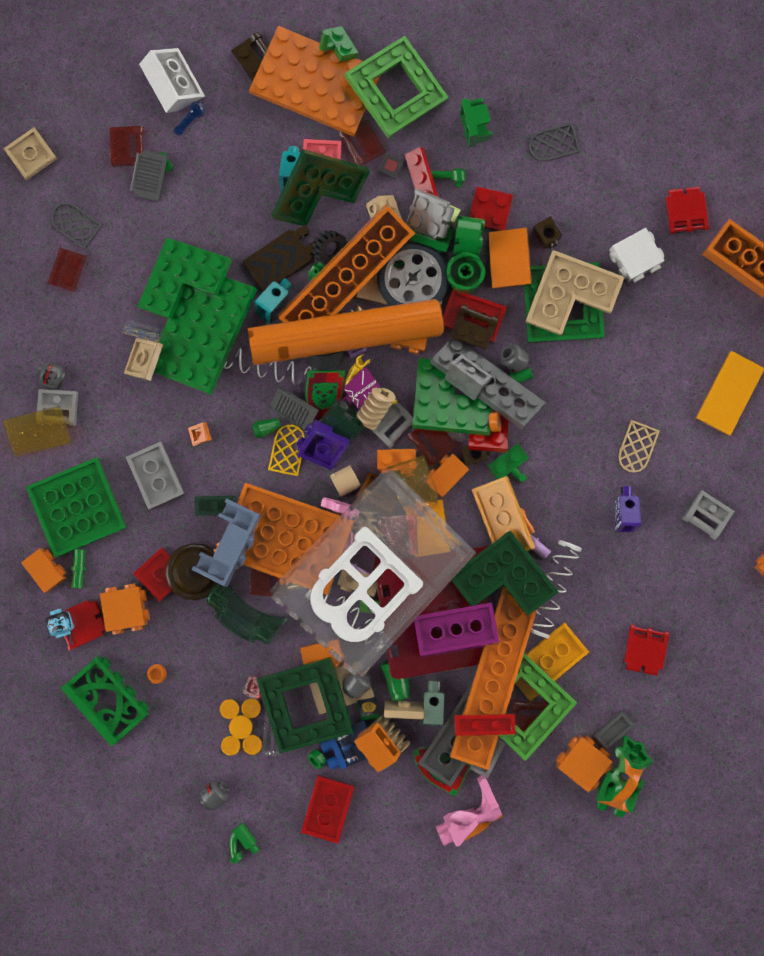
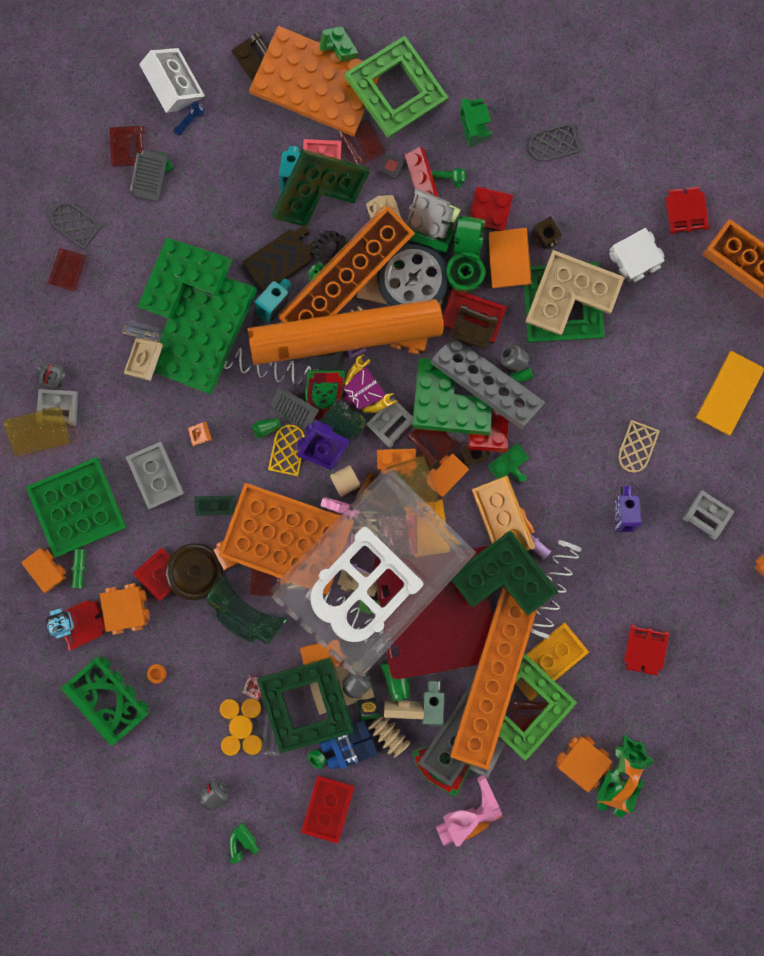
(30, 153): tan plate -> none
(233, 545): sand blue bracket -> none
(375, 407): tan piece -> none
(377, 747): orange brick -> none
(460, 617): magenta brick -> none
(467, 376): flat silver panel -> none
(484, 724): red plate -> none
(495, 422): orange tile -> none
(614, 730): dark grey tile -> none

